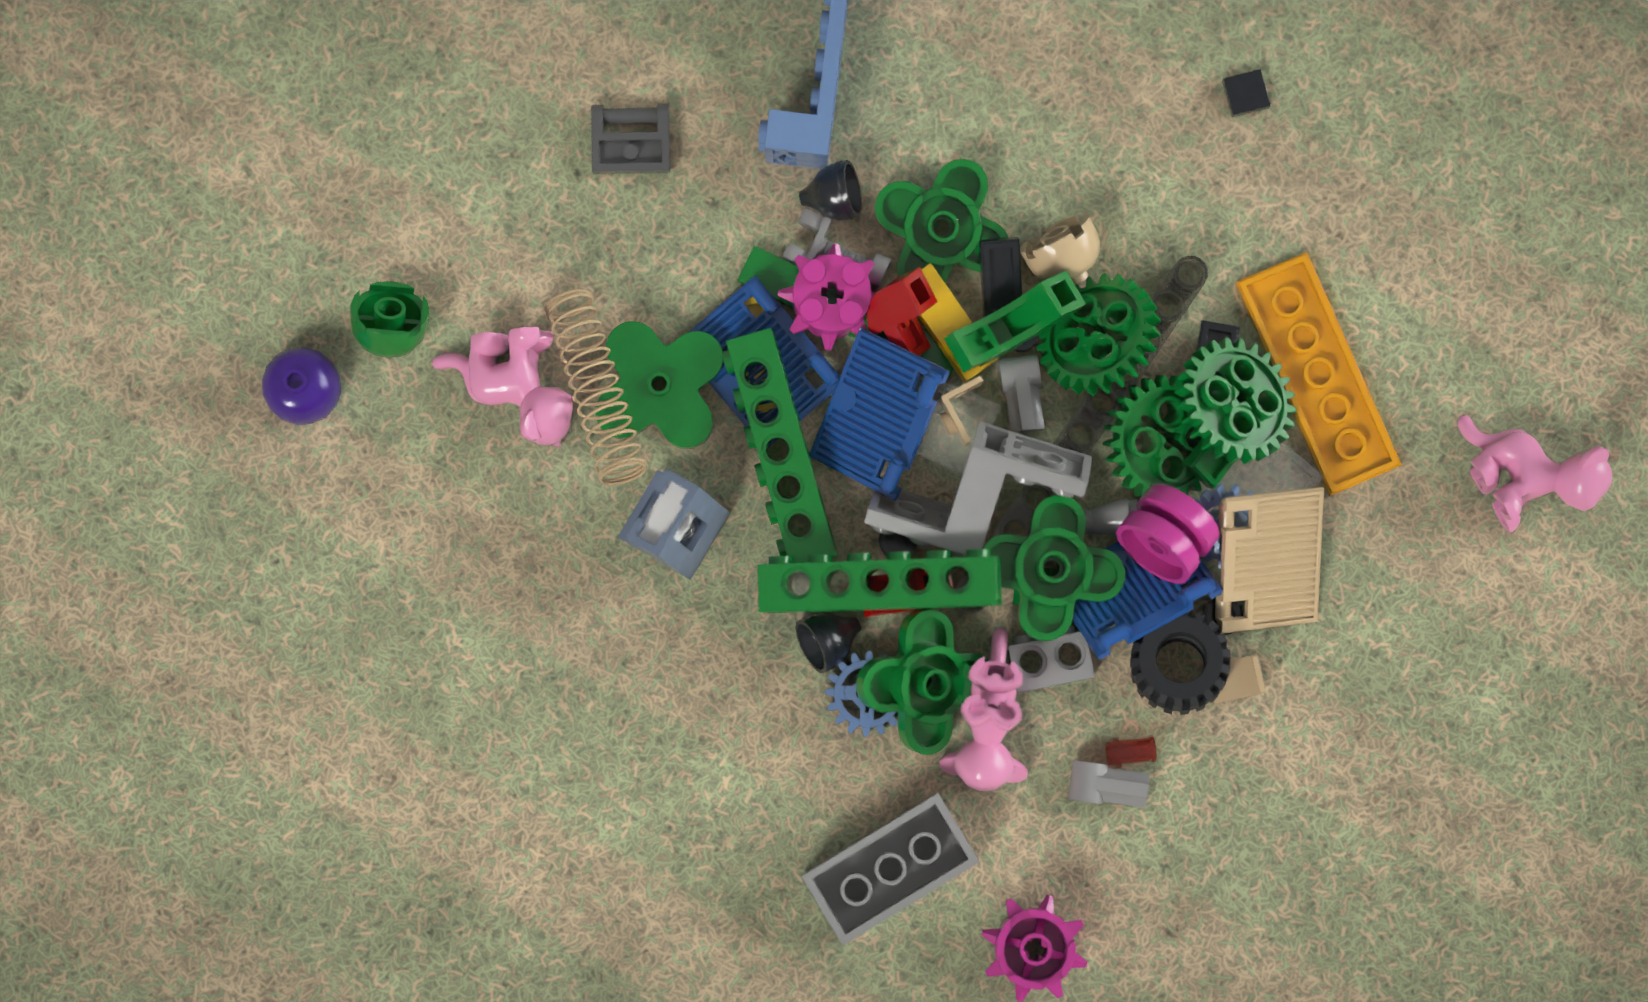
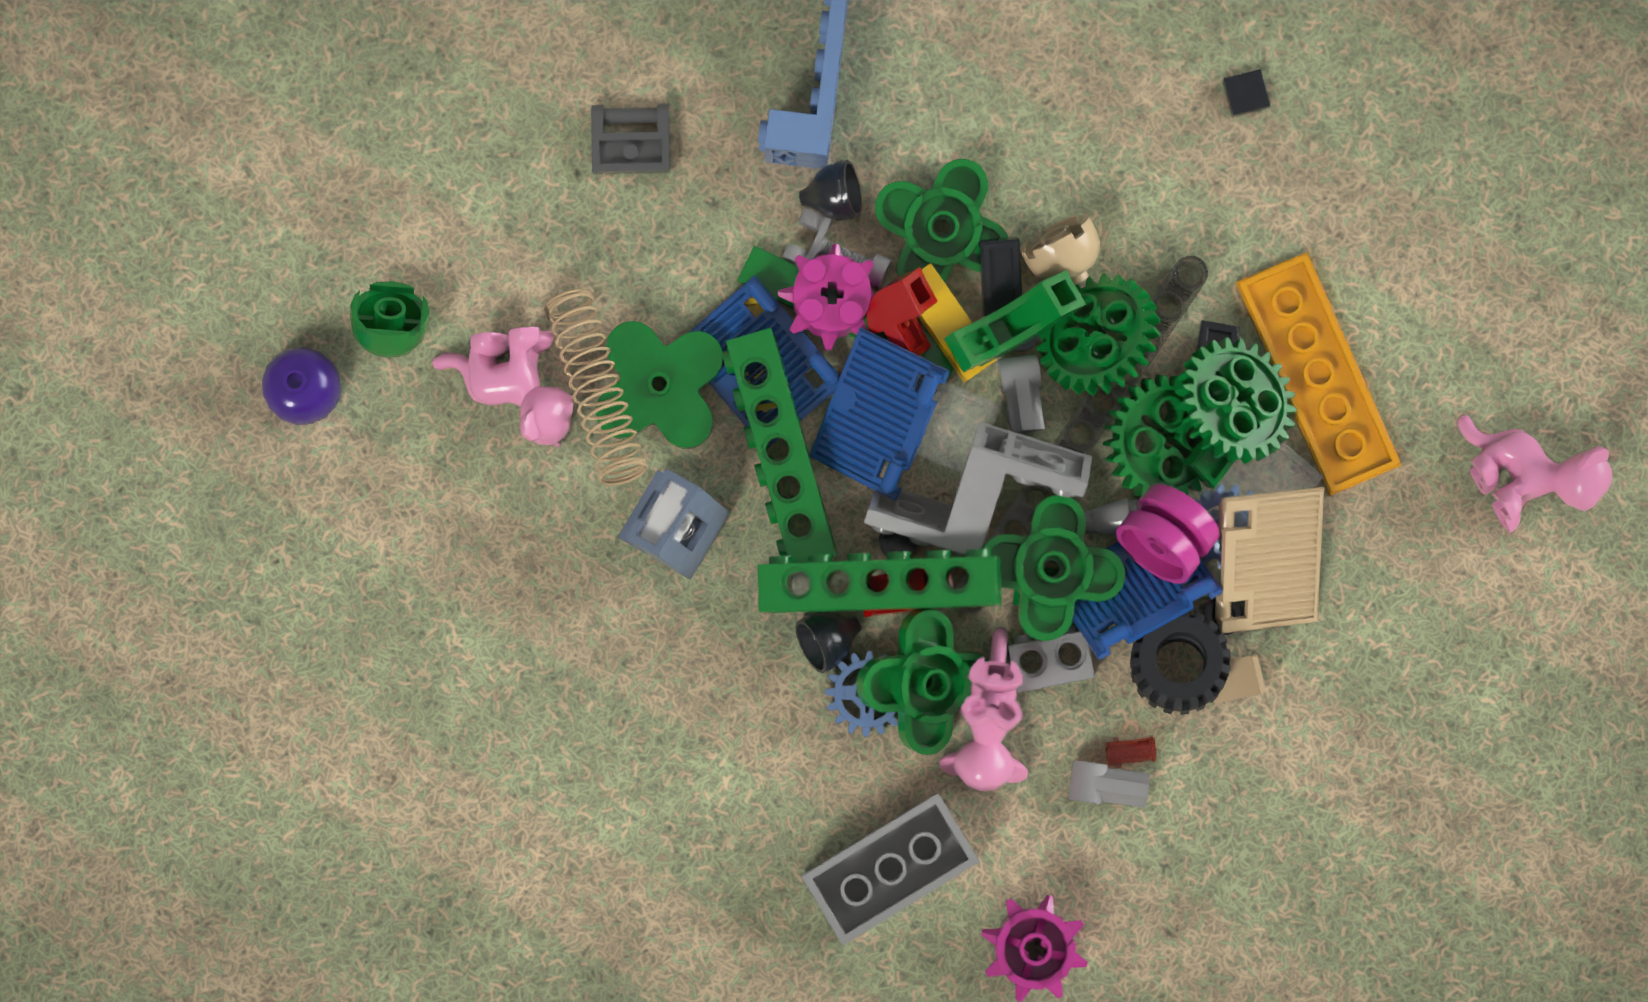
(949, 417): tan bracket -> none

